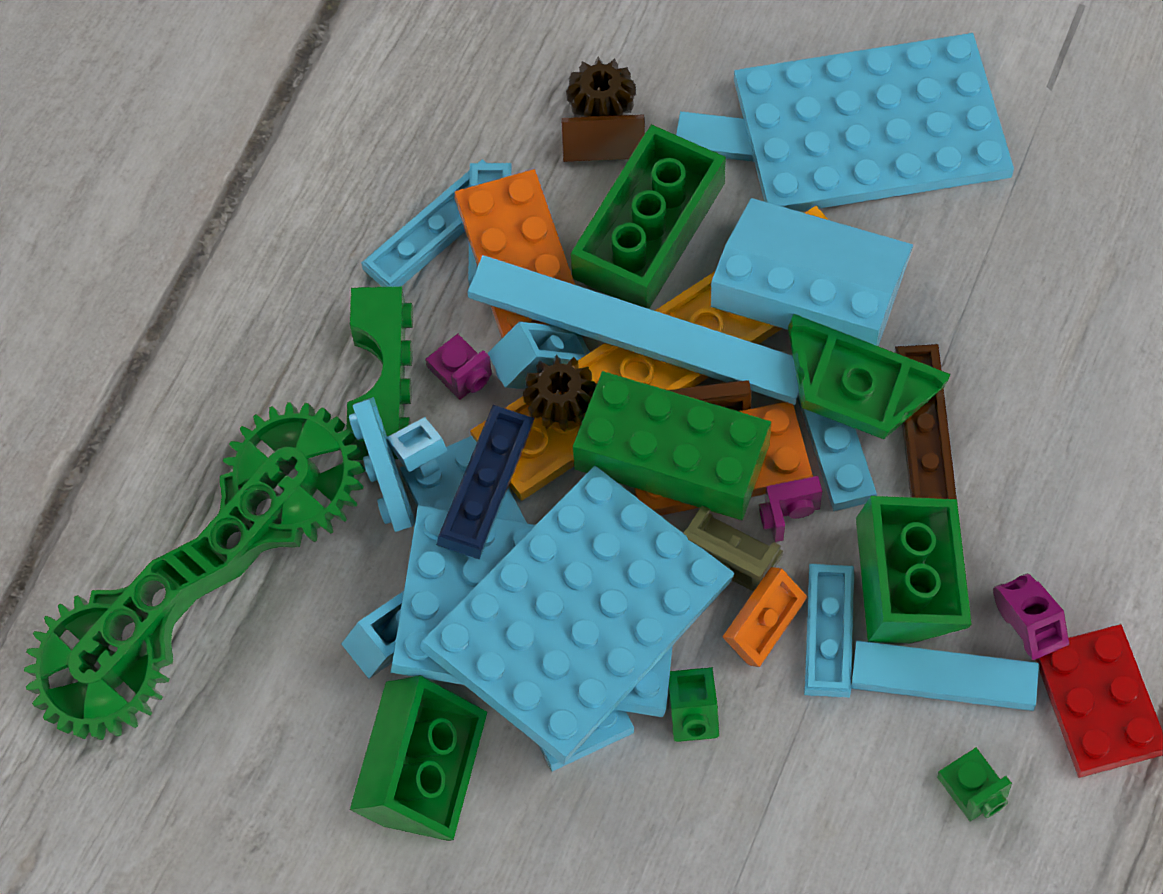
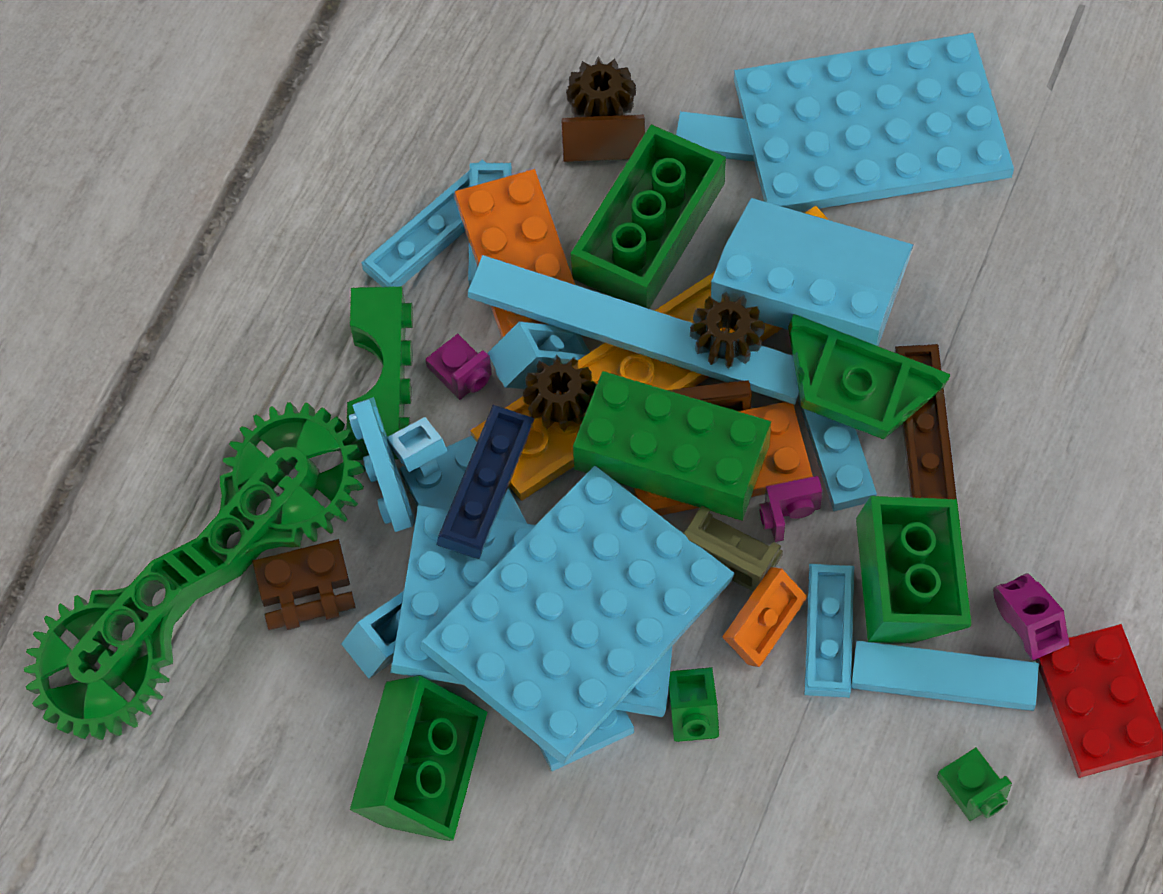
(302, 574): none -> reddish brown plate
(729, 316): none -> dark brown gear

